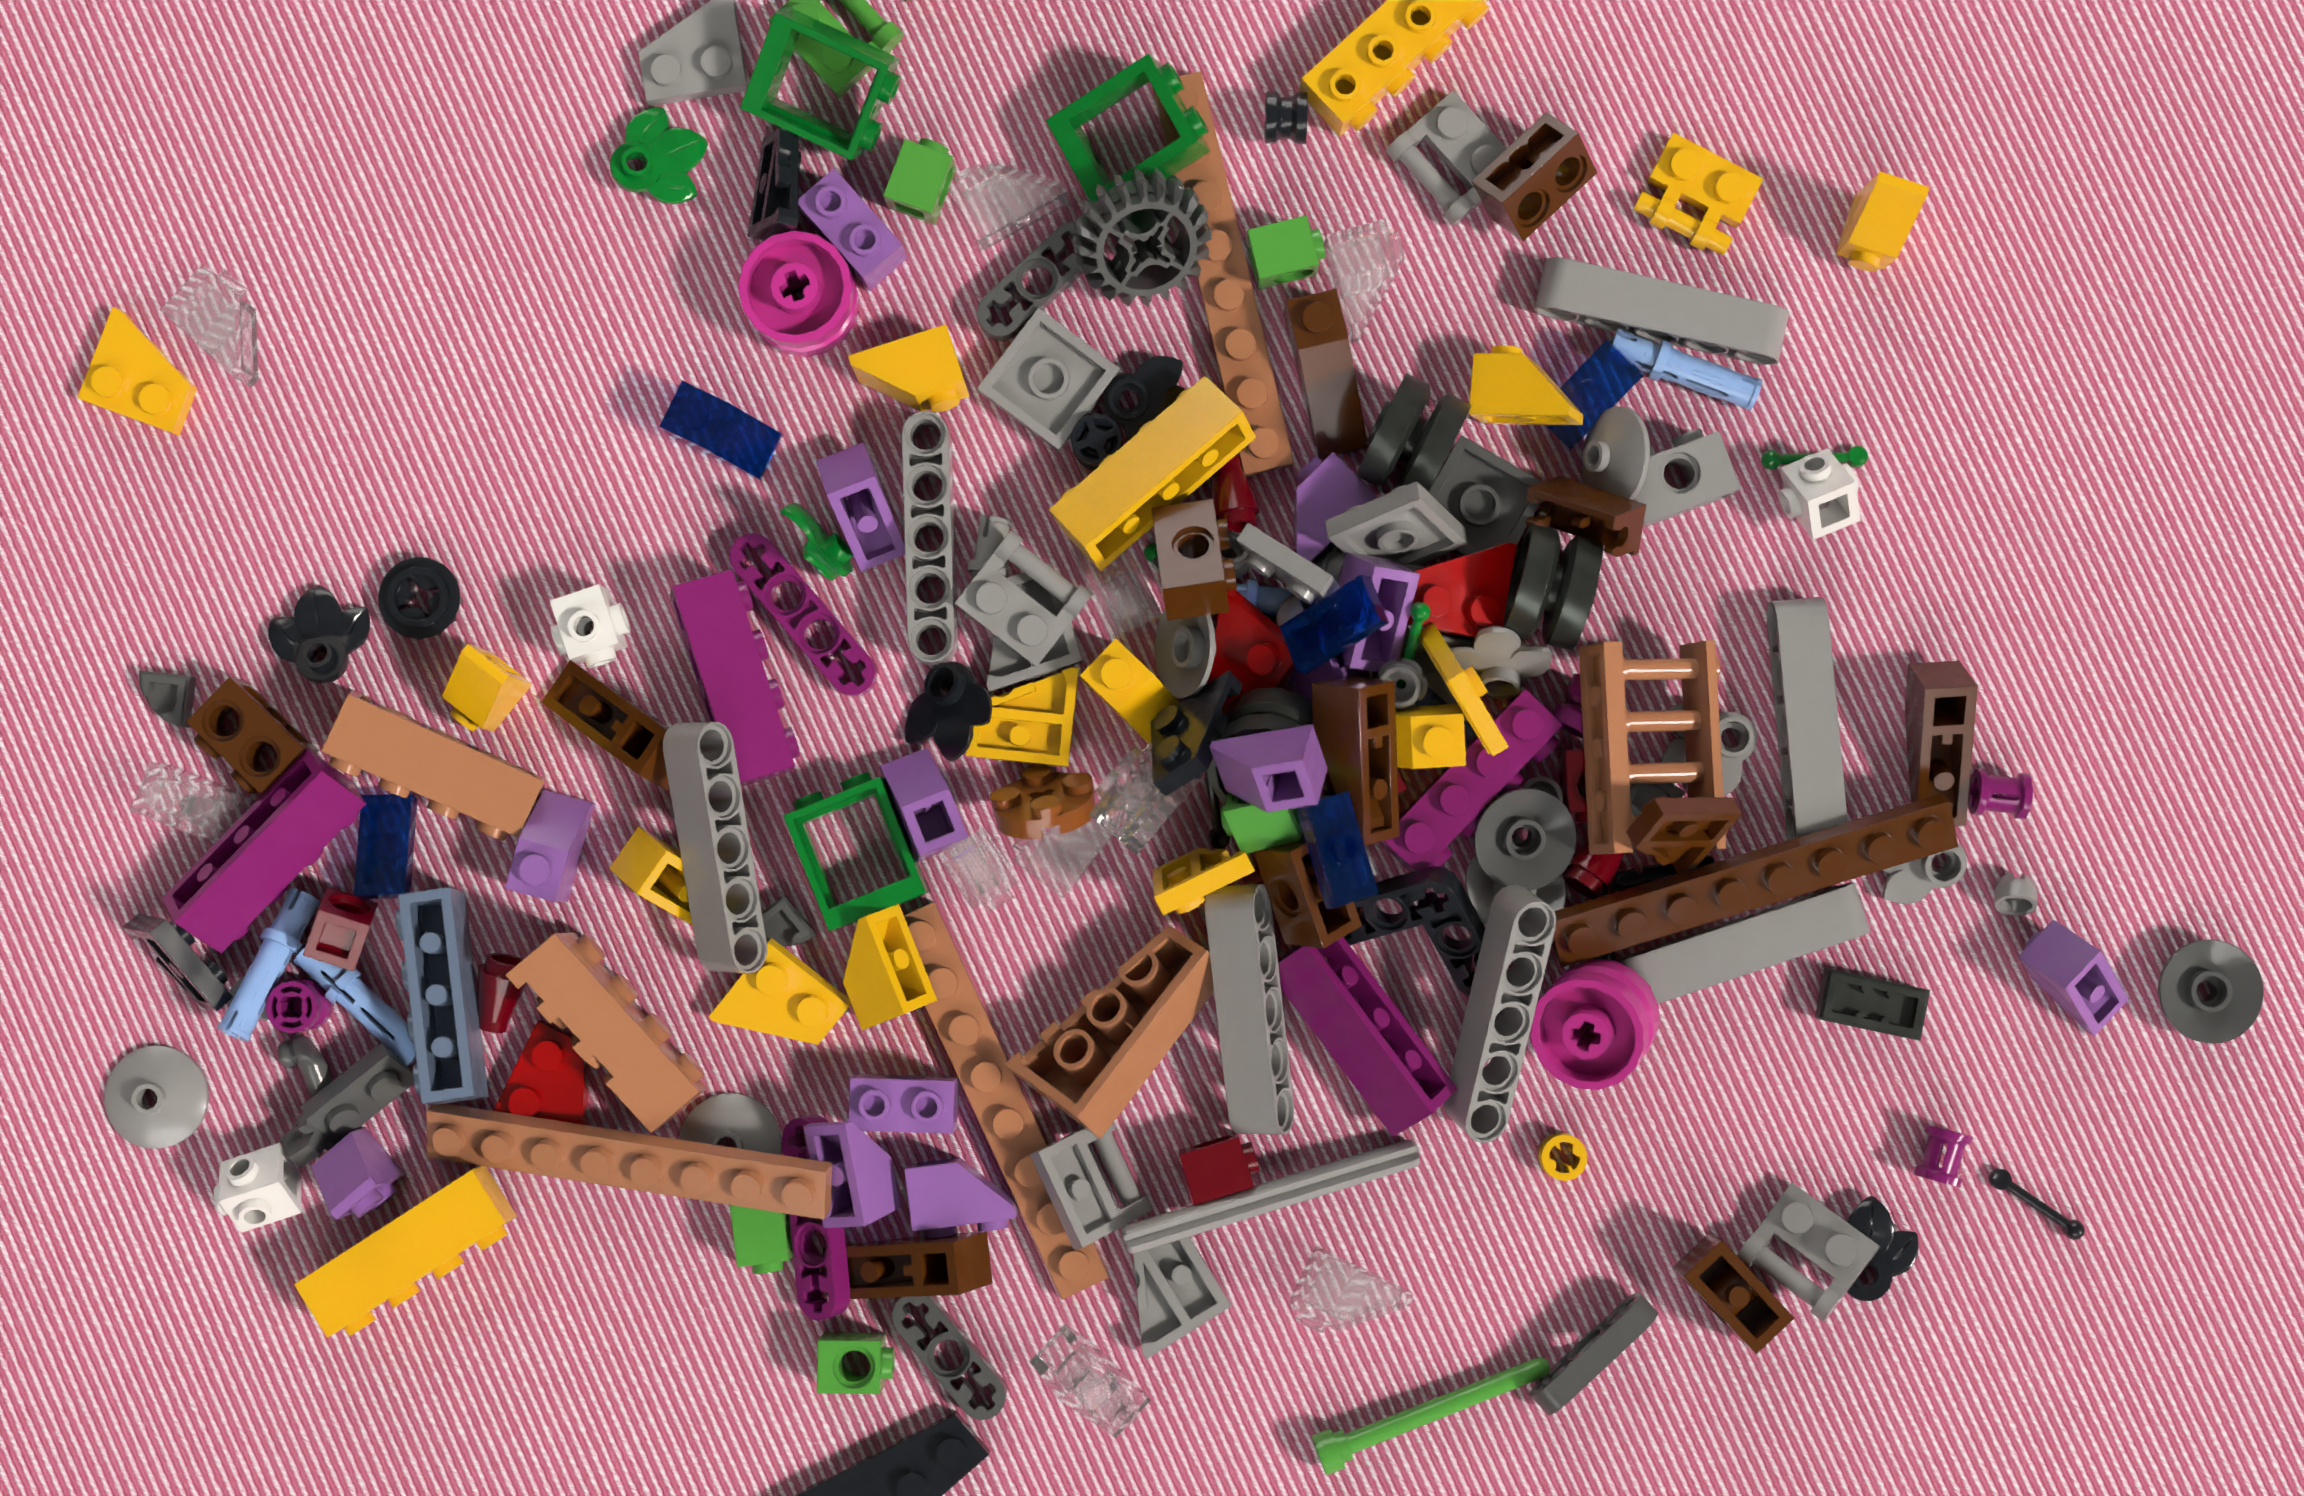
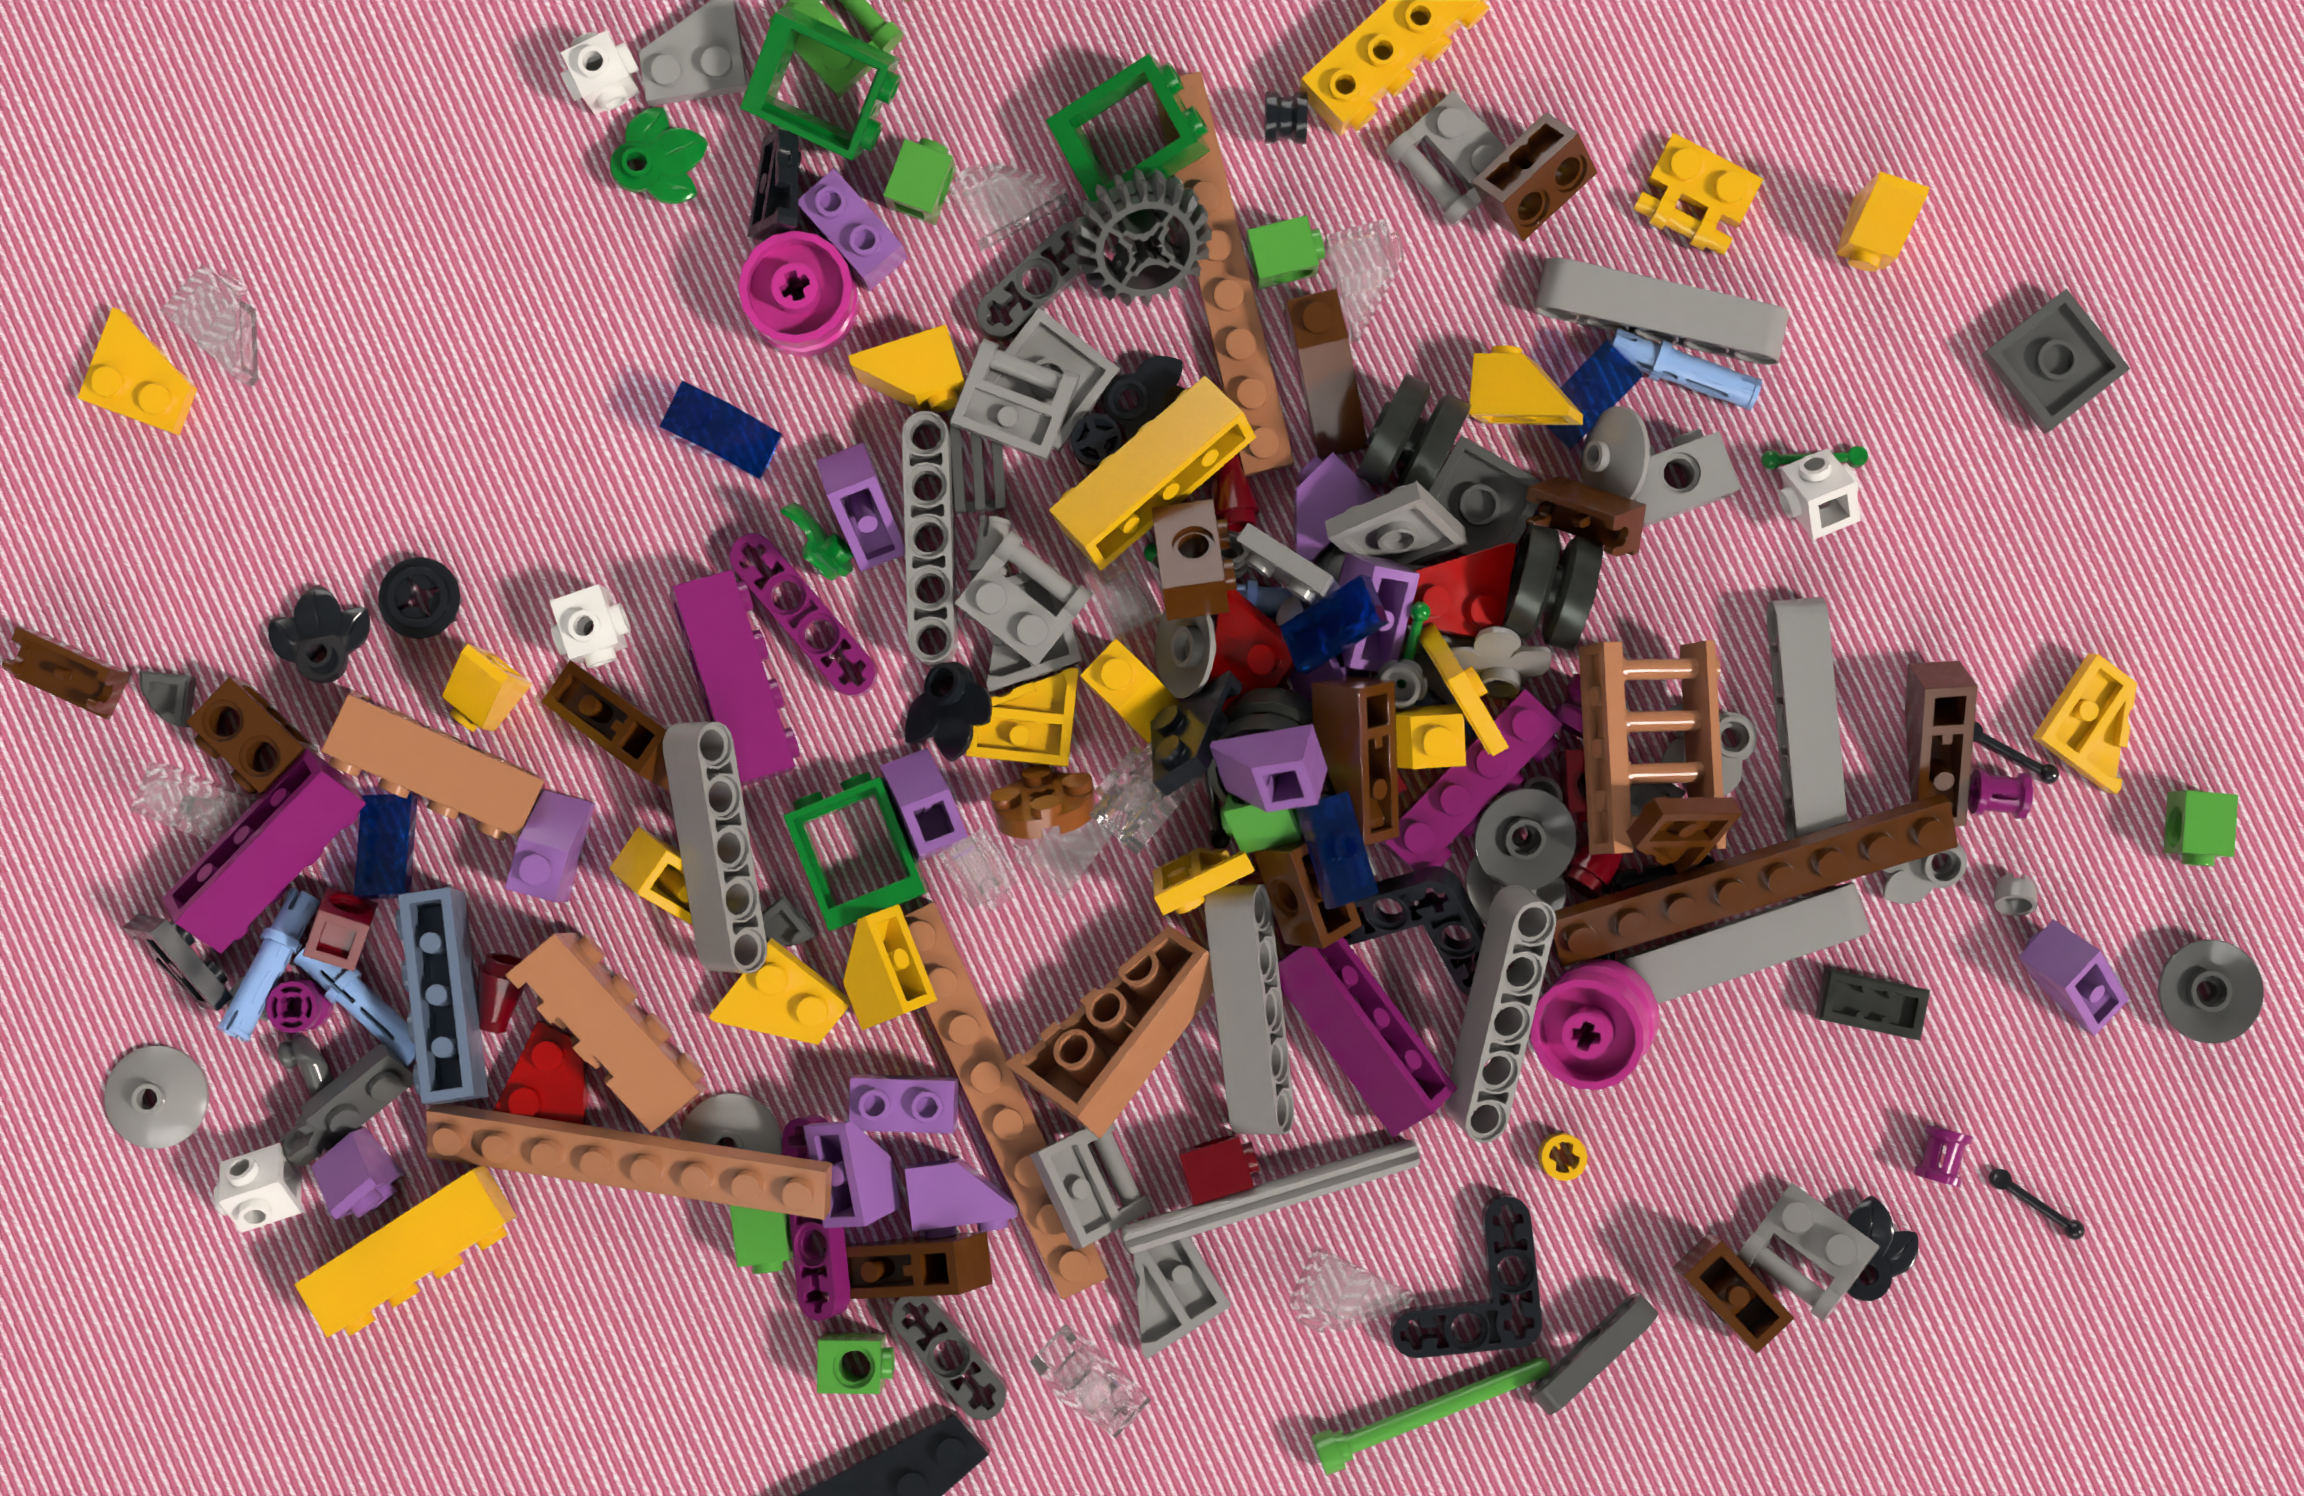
(67, 672): none -> reddish brown hinge
(599, 71): none -> white brick
(980, 503): none -> dark grey tile
(1008, 415): none -> light grey plate
(1490, 1311): none -> black beam
(2047, 773): none -> black hinge
(2055, 361): none -> dark grey plate
(2091, 721): none -> yellow wing
(2200, 826): none -> bright green brick

